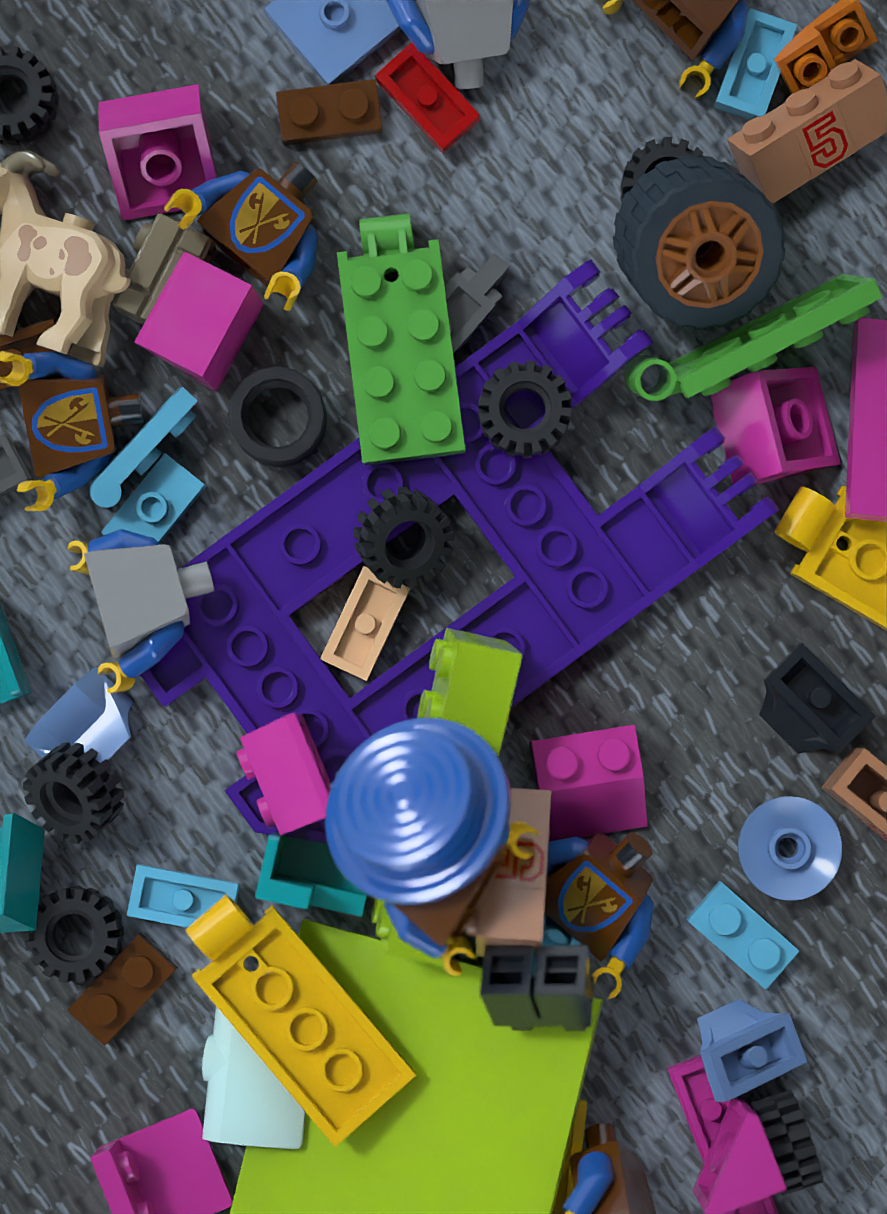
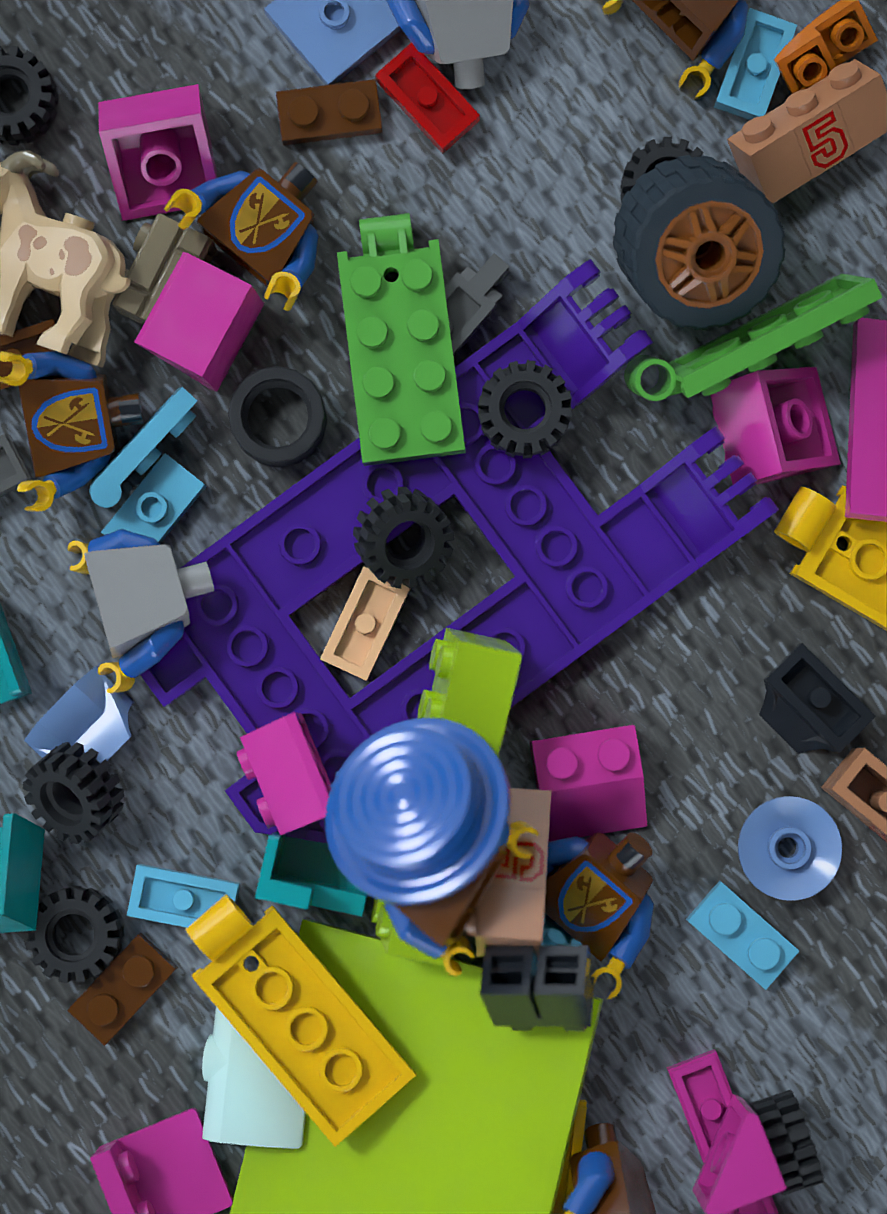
(746, 1048): medium blue slope -> none

